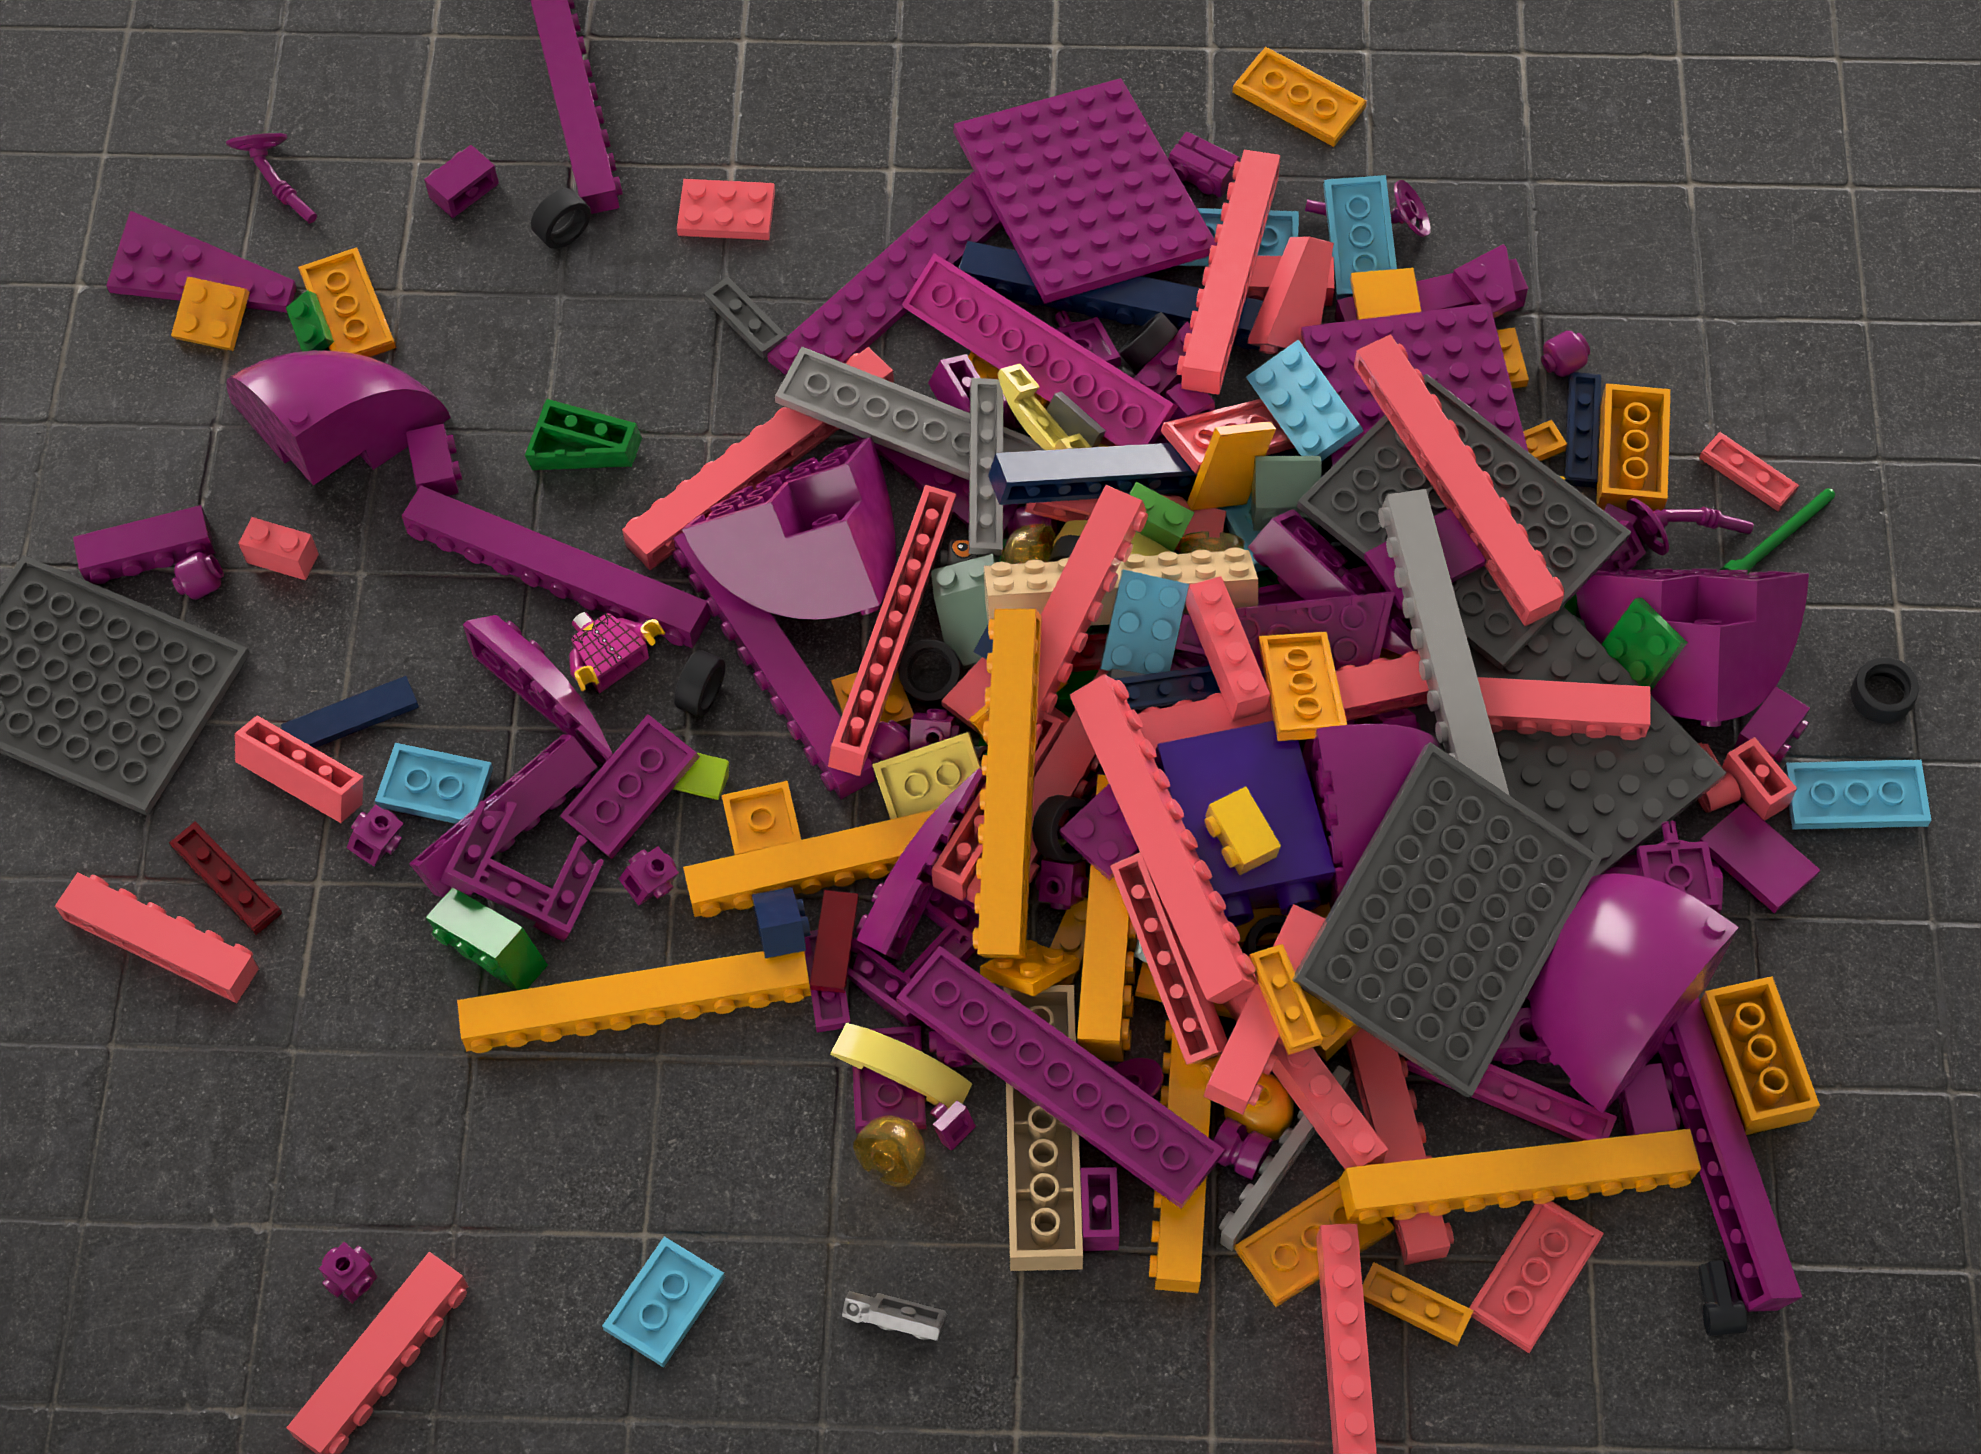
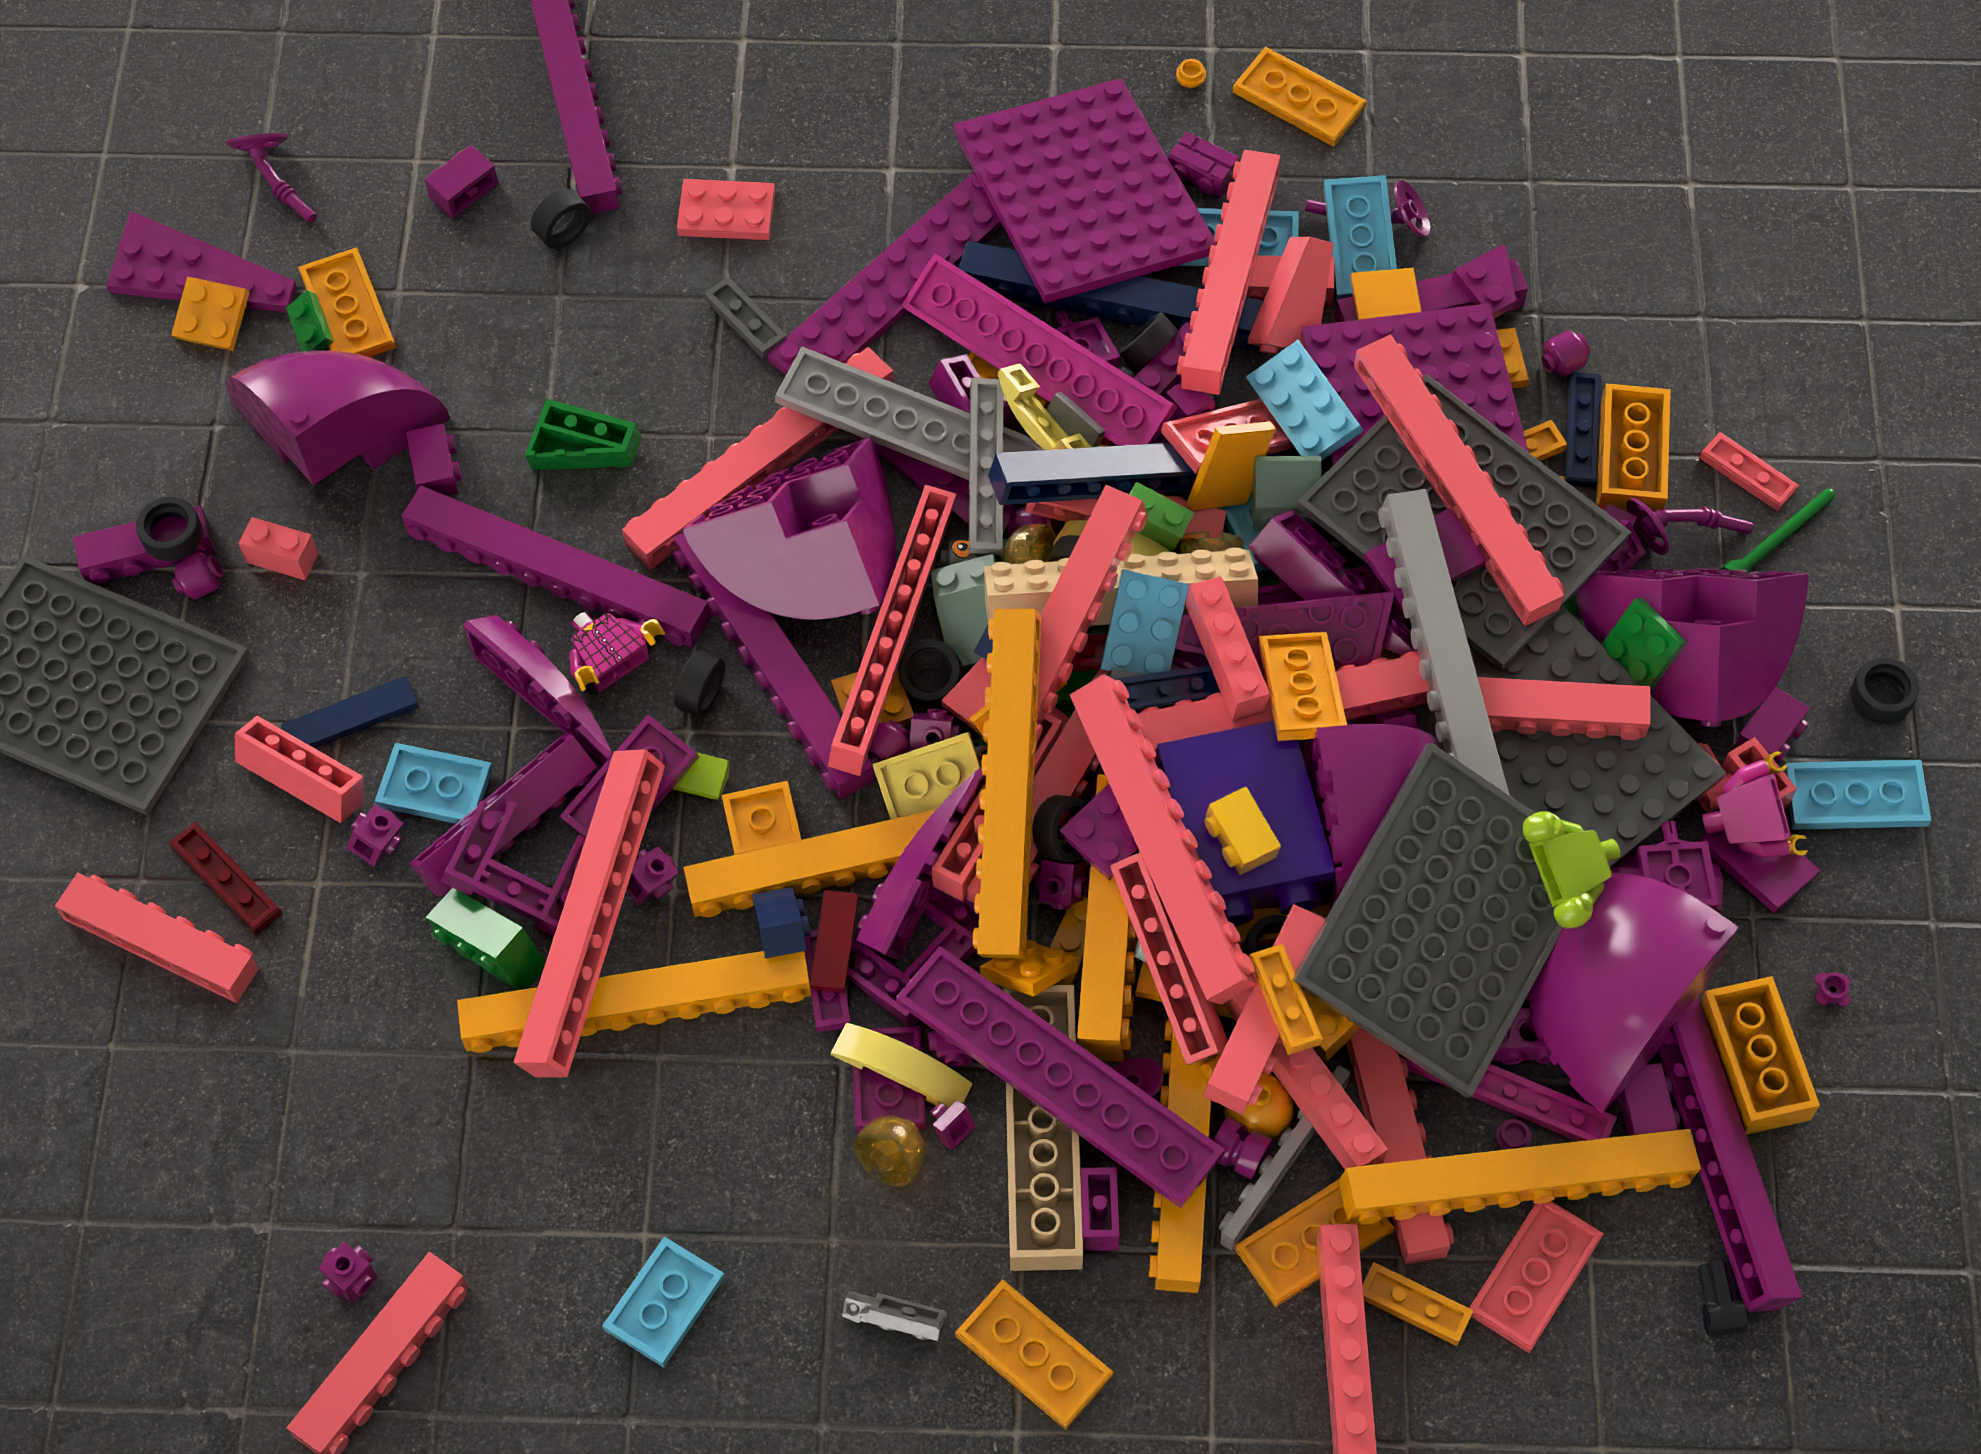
(163, 508): none -> black tyre
(589, 914): none -> coral brick
(1034, 1354): none -> light orange tile
(1191, 73): none -> light orange plate
(1513, 1135): none -> magenta plate
(1570, 865): none -> lime torso
(1754, 812): none -> dark pink torso
(1837, 981): none -> magenta plate

